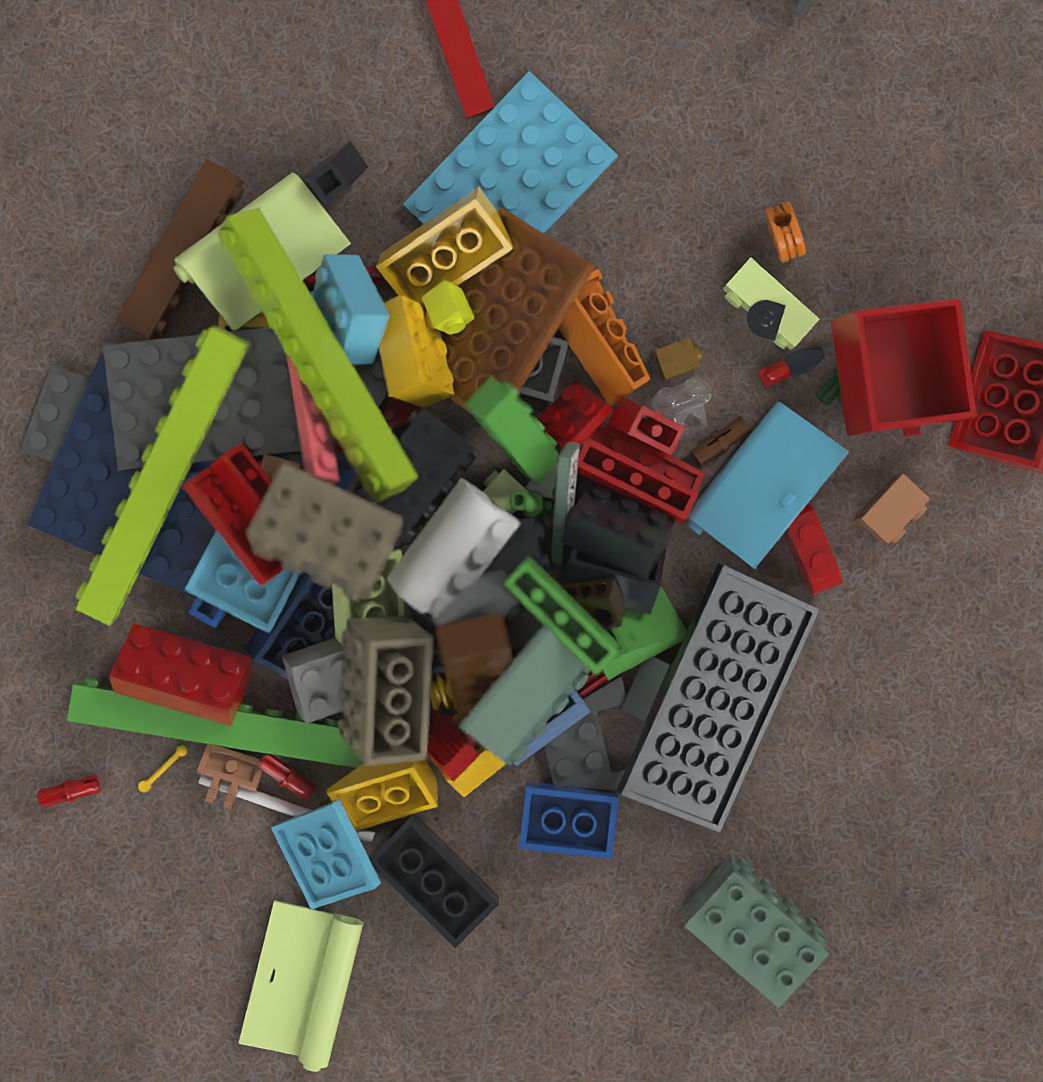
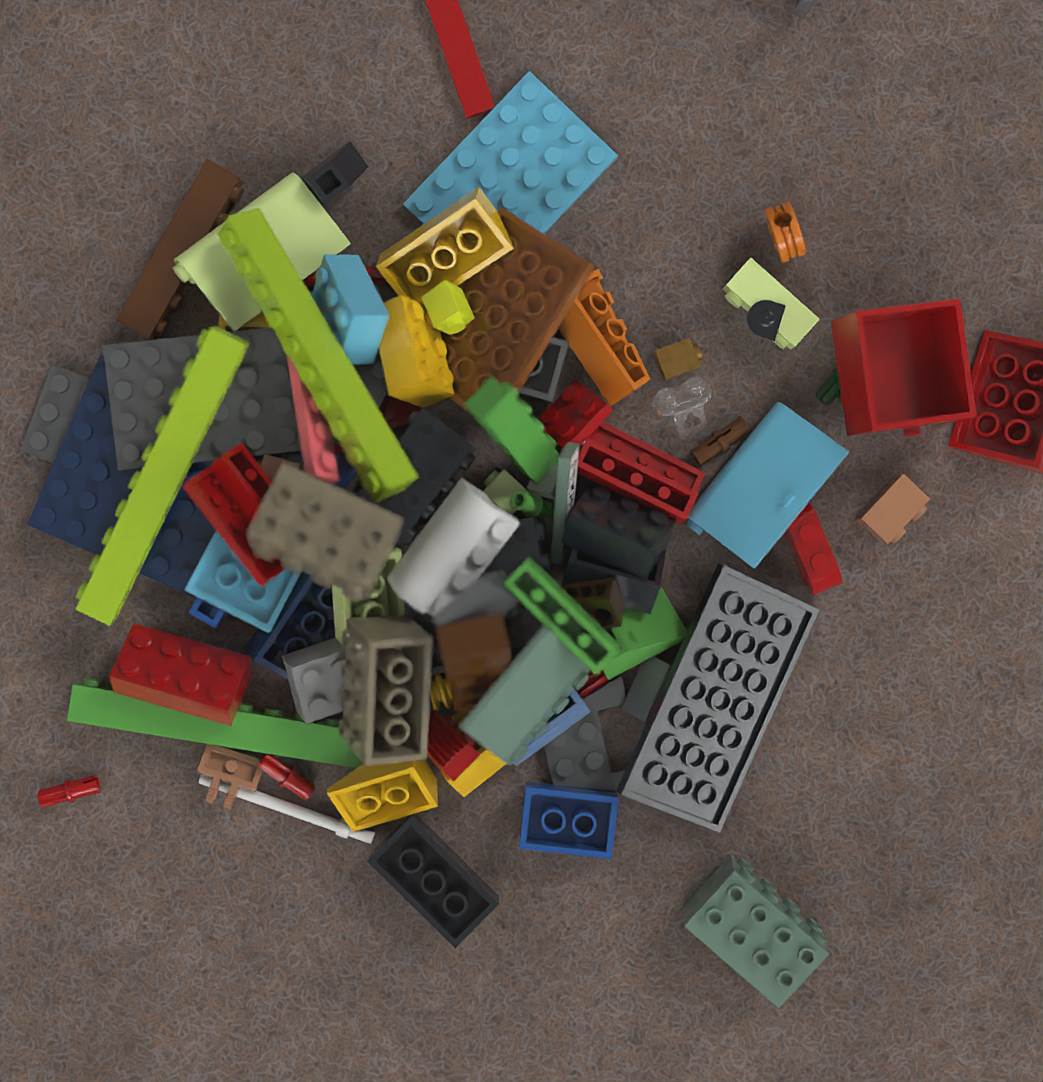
(145, 785): yellow hinge -> none
(312, 969): yellowish green door -> none
(326, 855): medium azure plate -> none
(646, 425): red brick -> none
(792, 365): piece -> none

